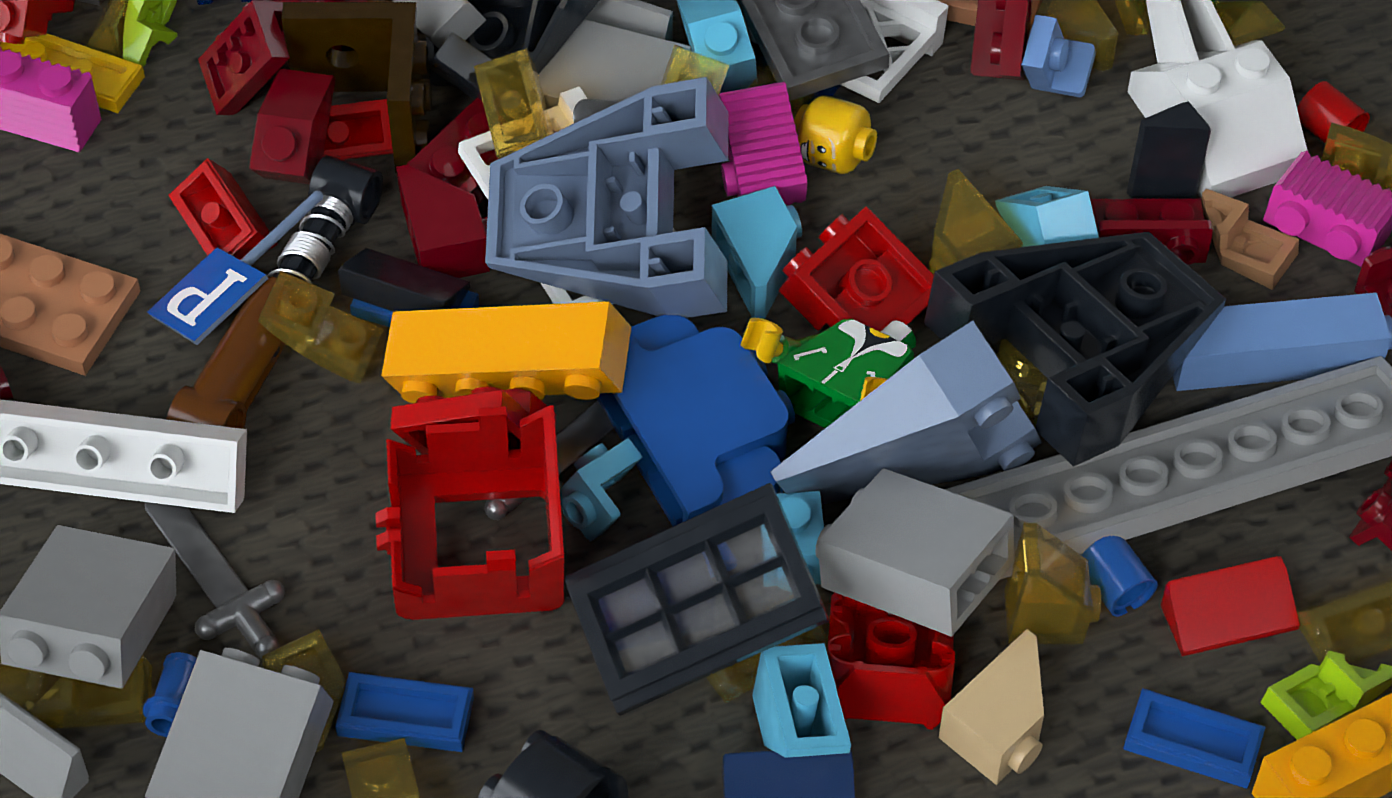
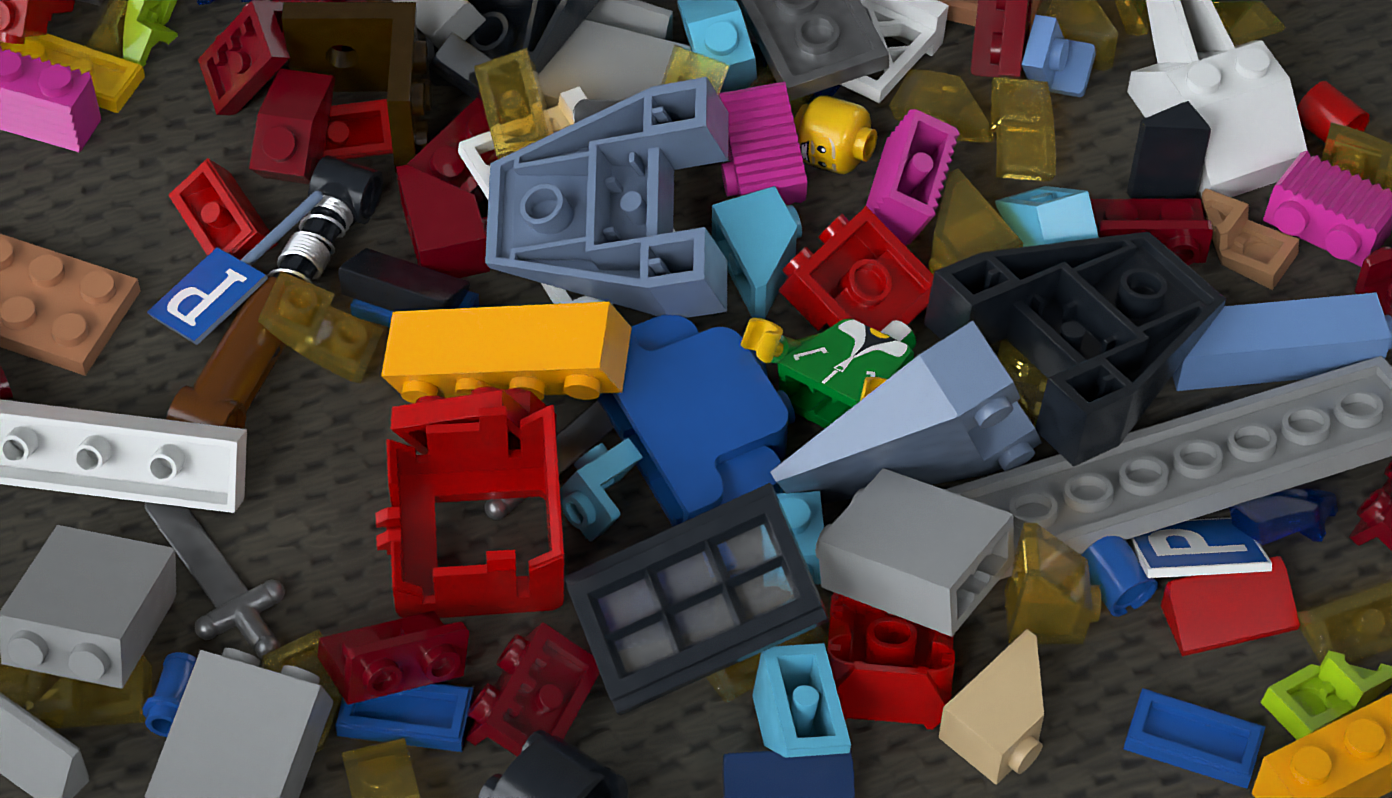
(394, 656): none -> dark red bracket
(538, 690): none -> dark red bracket
(912, 174): none -> dark pink brick
(945, 99): none -> clear yellow slope
(1024, 129): none -> clear yellow slope
(1199, 549): none -> piece
(1284, 514): none -> clear blue slope

